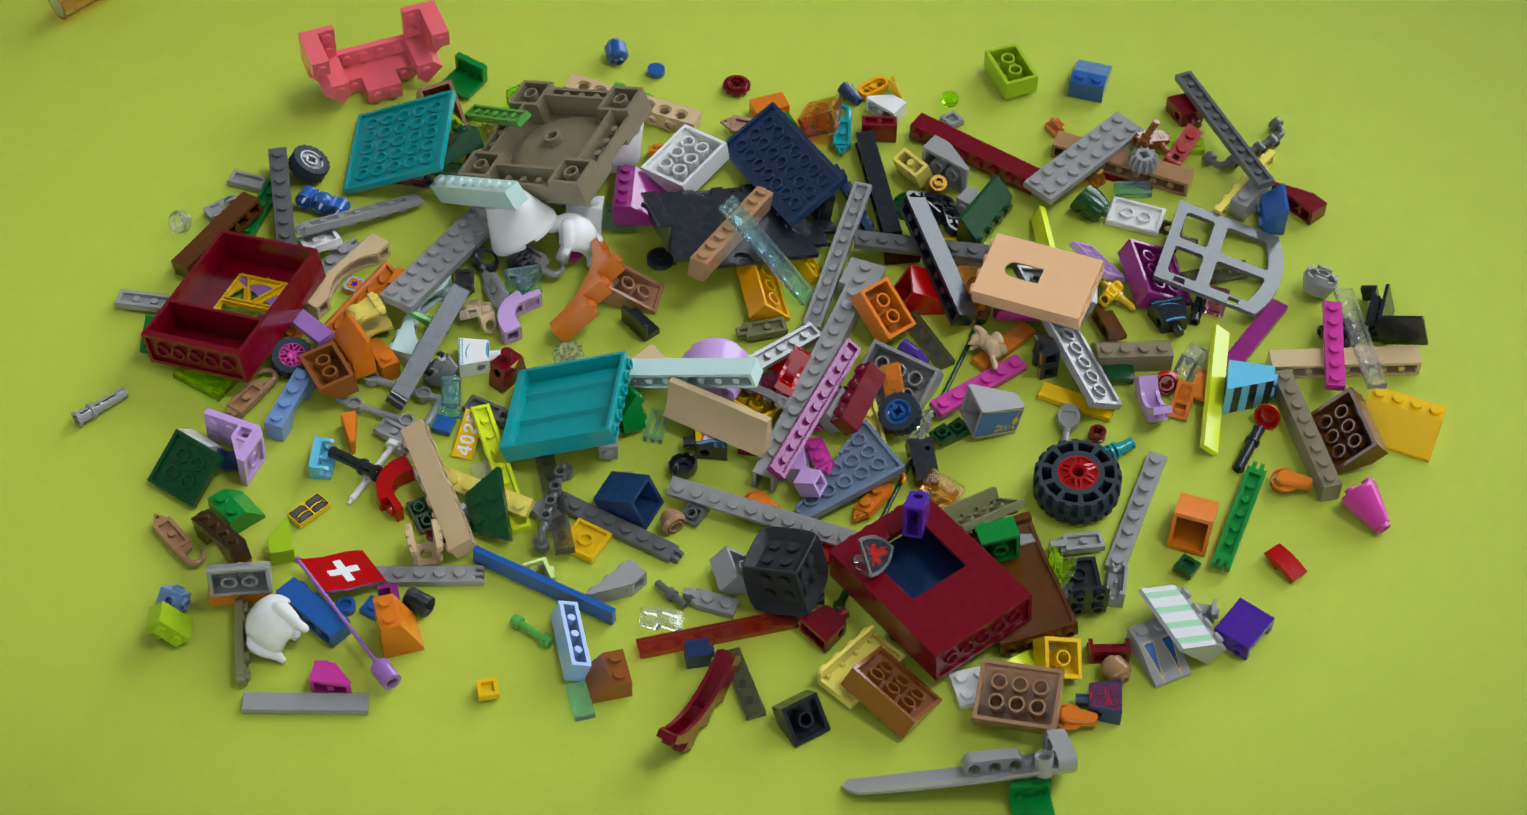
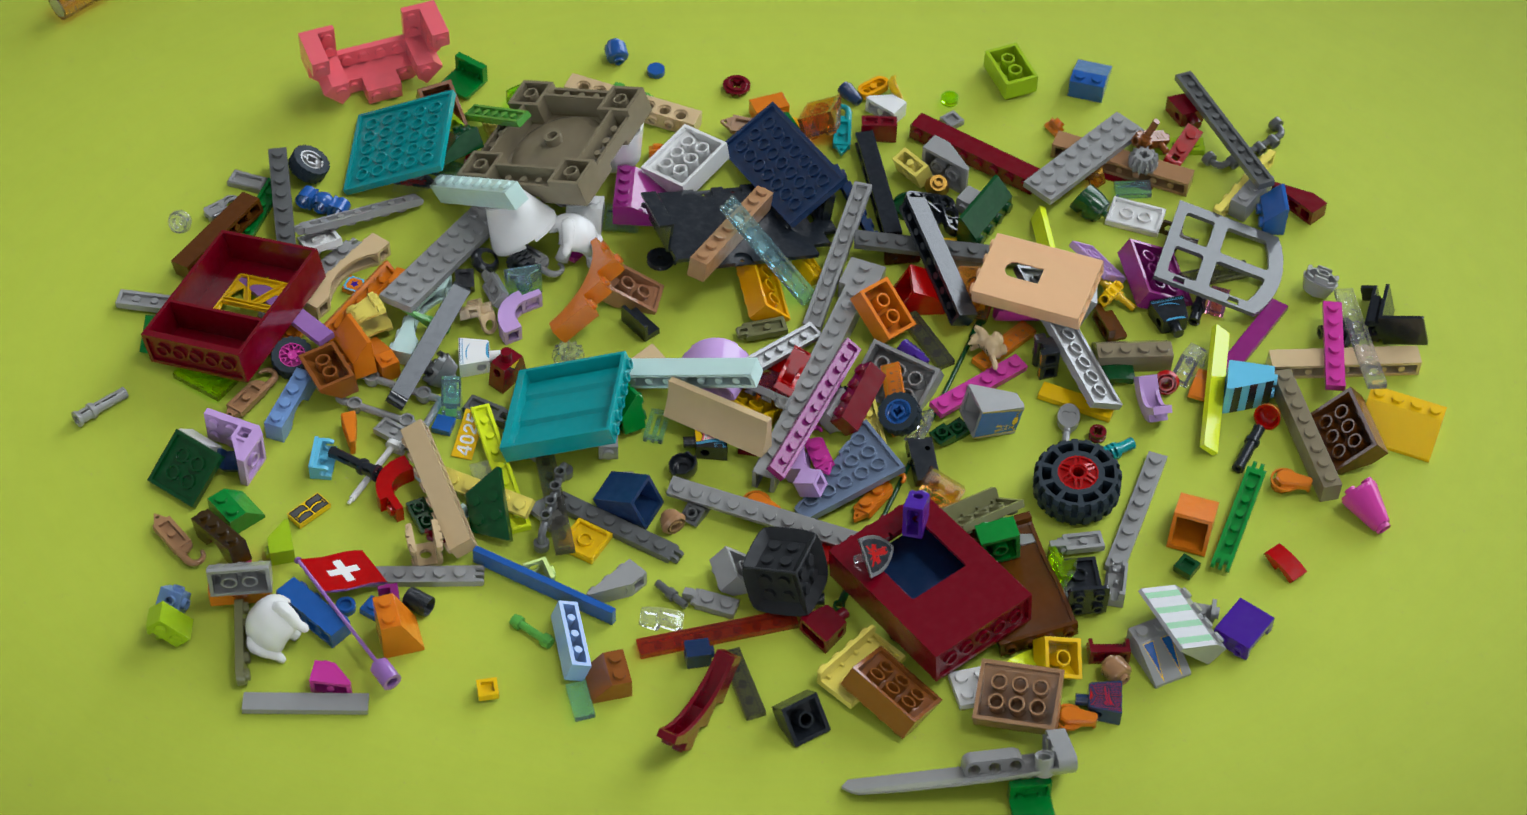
(1183, 399): orange slope -> none

